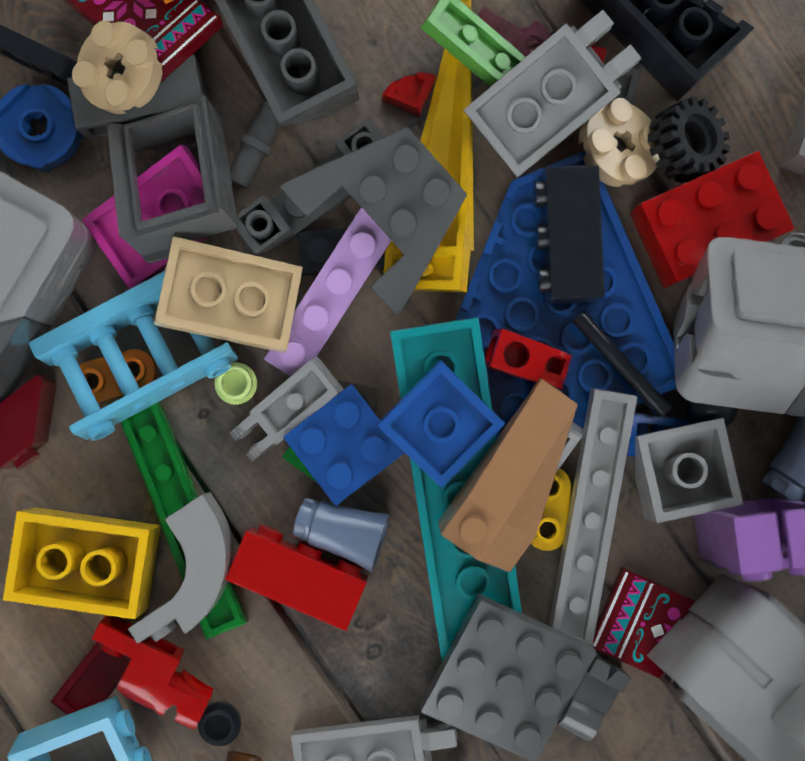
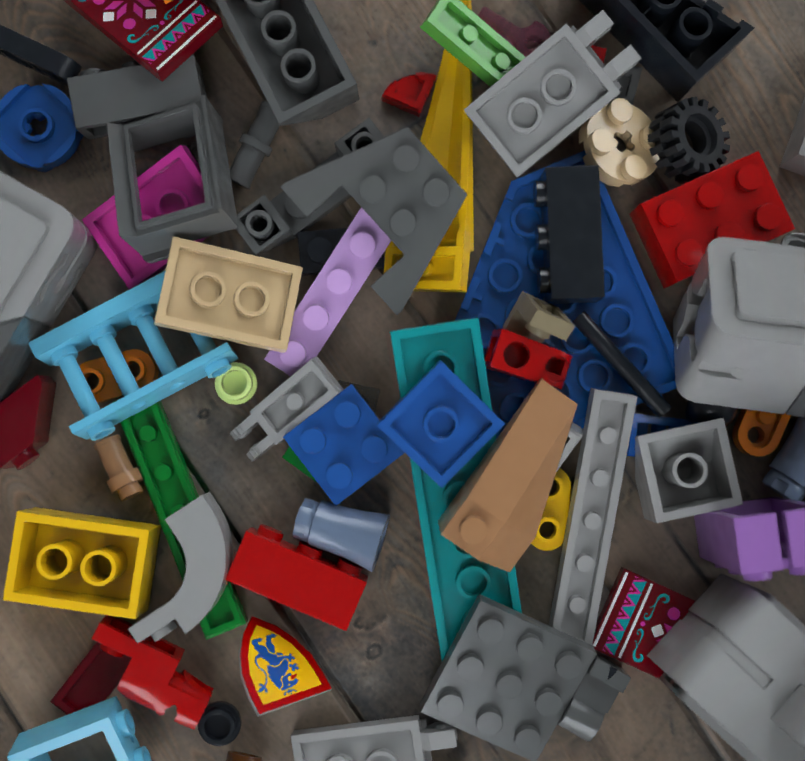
(96, 63): tan plate -> none
(122, 476): none -> medium nougat animal
(277, 668): none -> shield
(537, 319): none -> dark tan bracket
(770, 430): none -> orange plate

